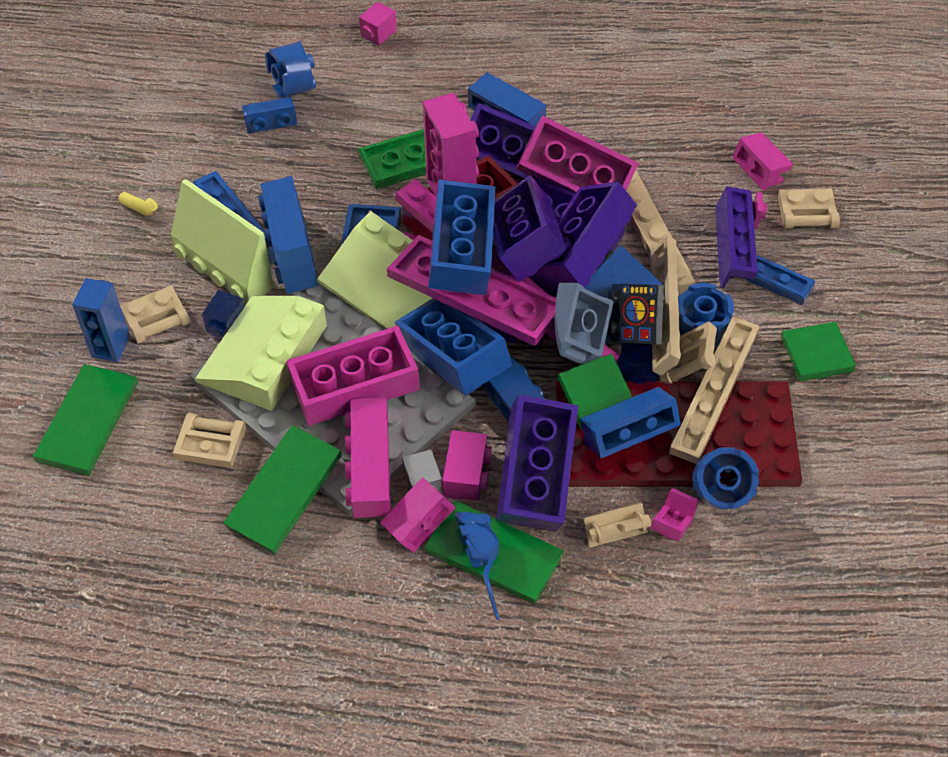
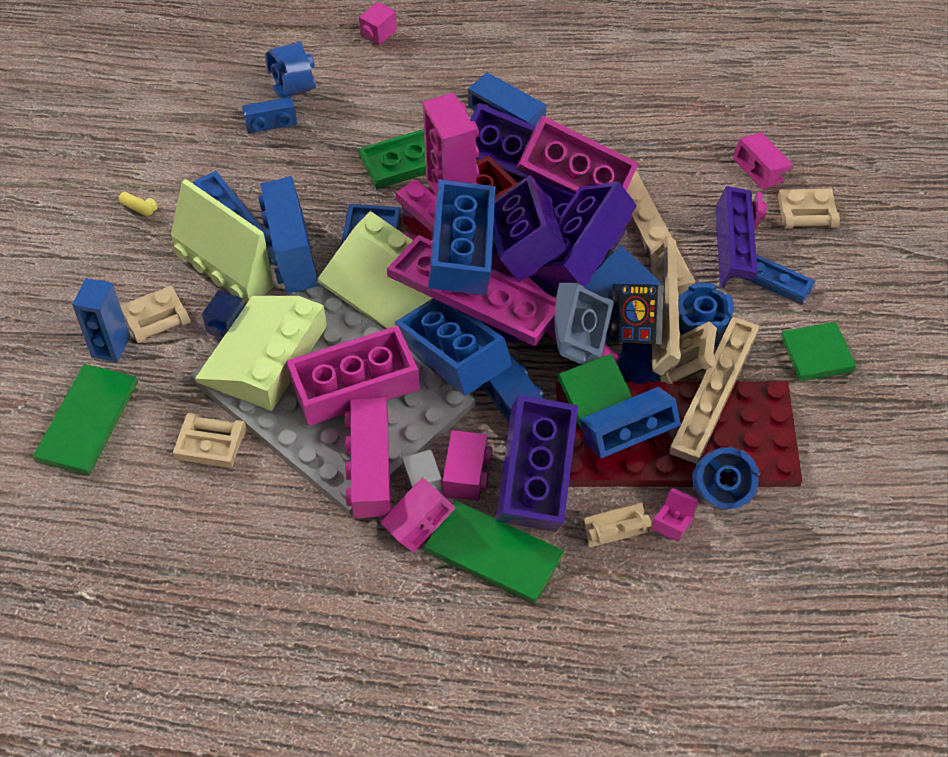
(283, 489): green tile -> none
(481, 544): blue animal -> none

